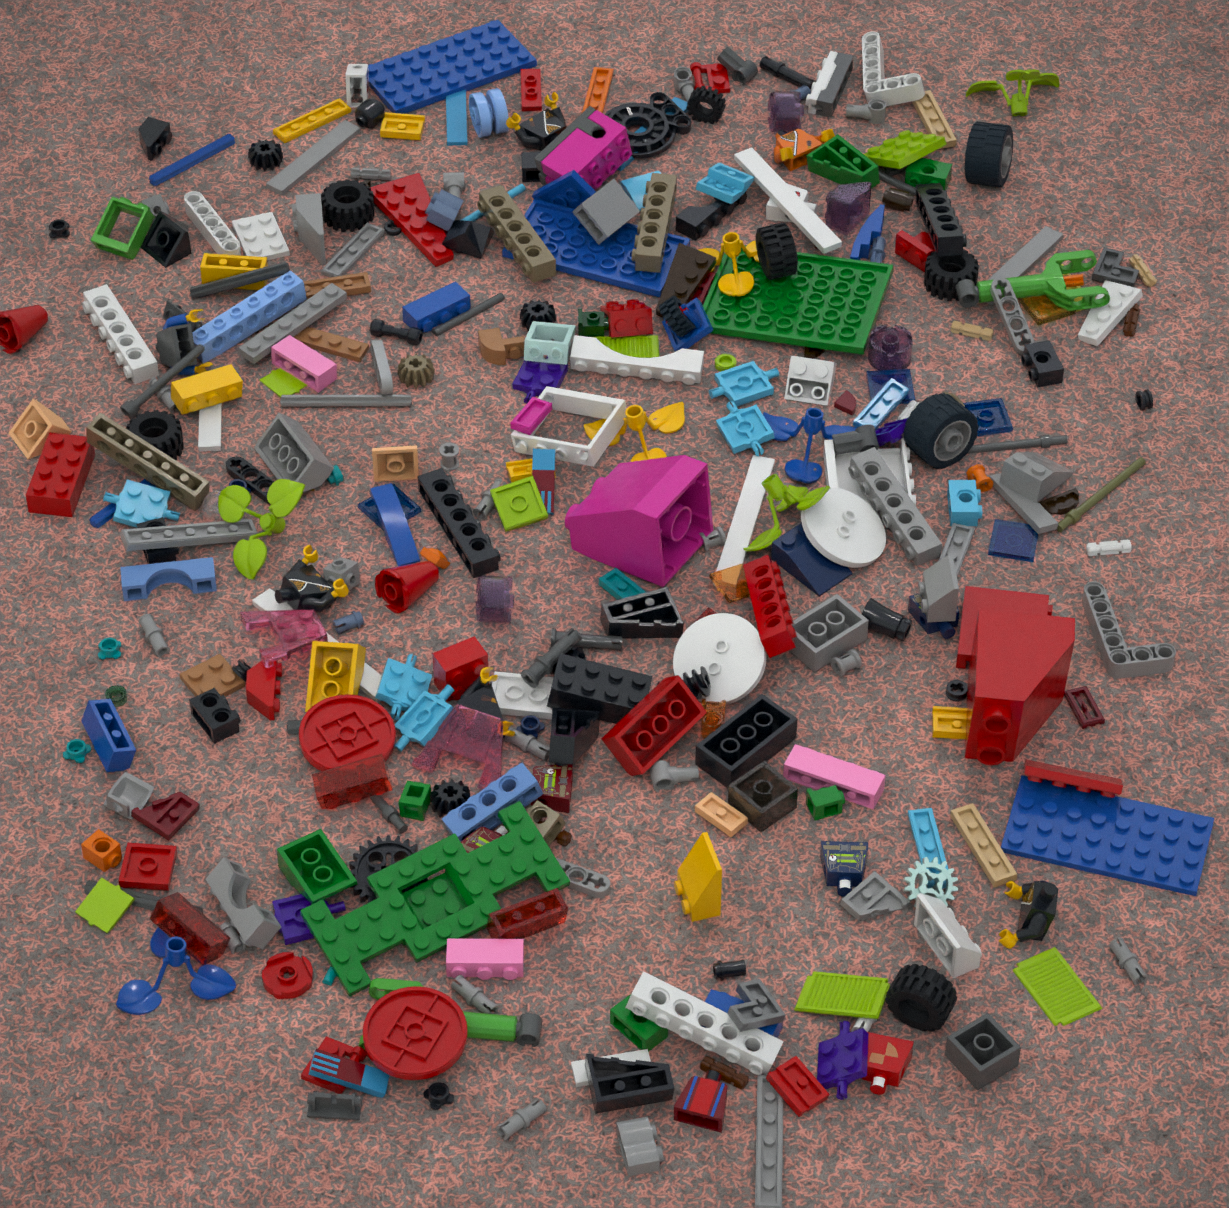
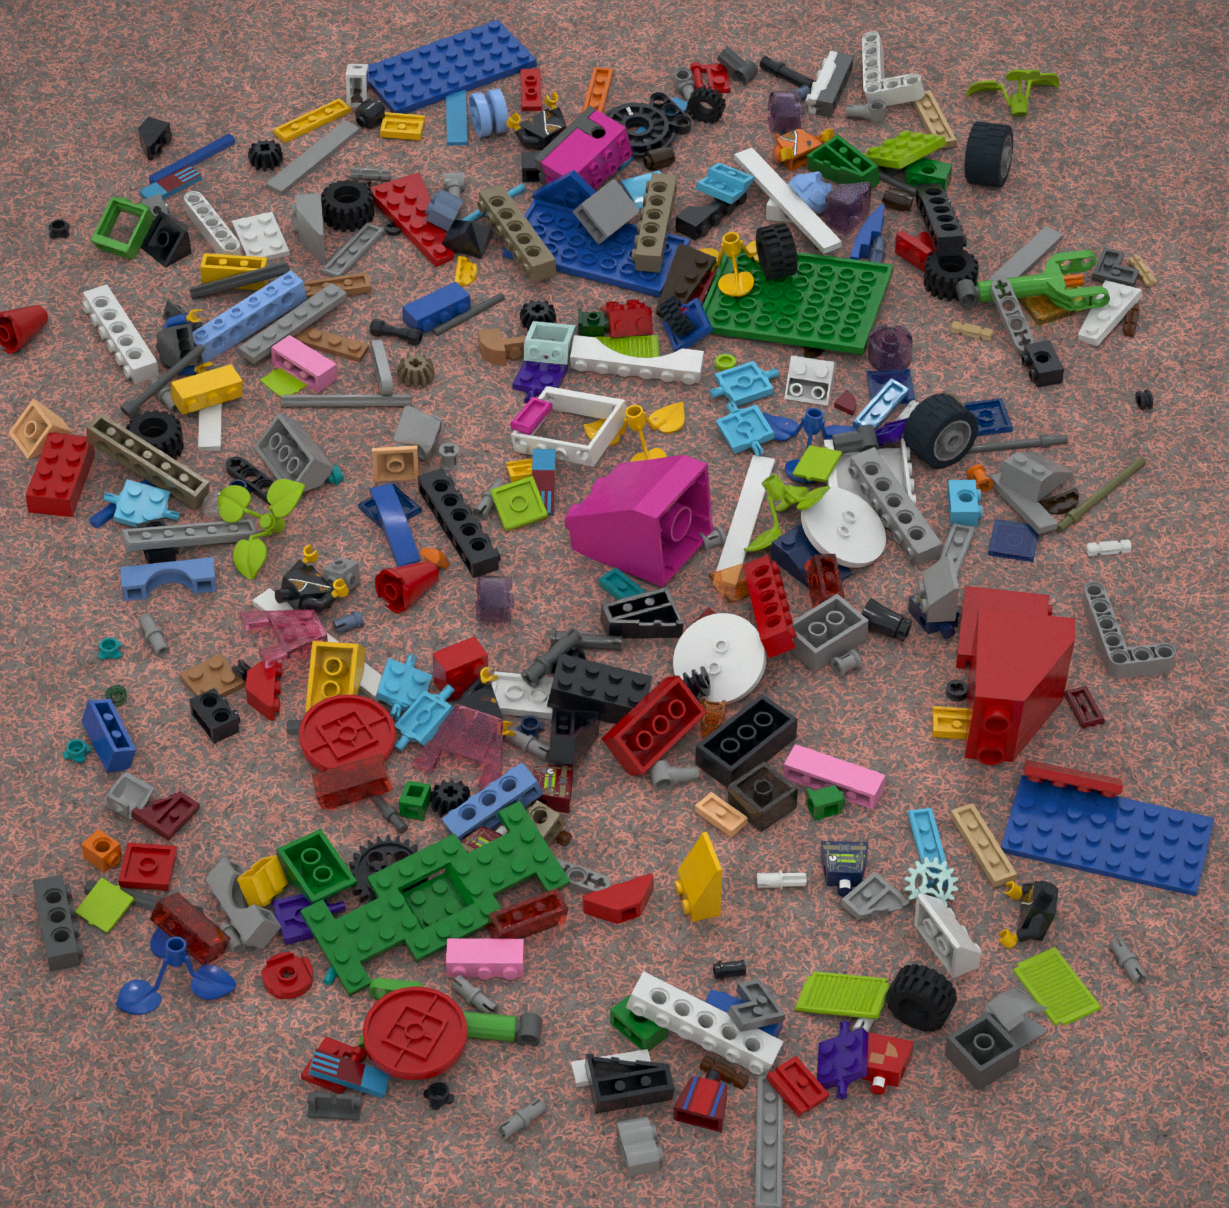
(56, 922): none -> dark grey brick
(172, 184): none -> tile
(263, 881): none -> yellow brick
(419, 430): none -> light grey piece
(465, 272): none -> yellow tile
(620, 901): none -> red slope
(659, 158): none -> dark brown brick
(780, 880): none -> white axle
(812, 190): none -> light blue piece
(817, 463): none -> lime piece
(823, 578): none -> clear red brick
(1010, 1013): none -> light grey piece

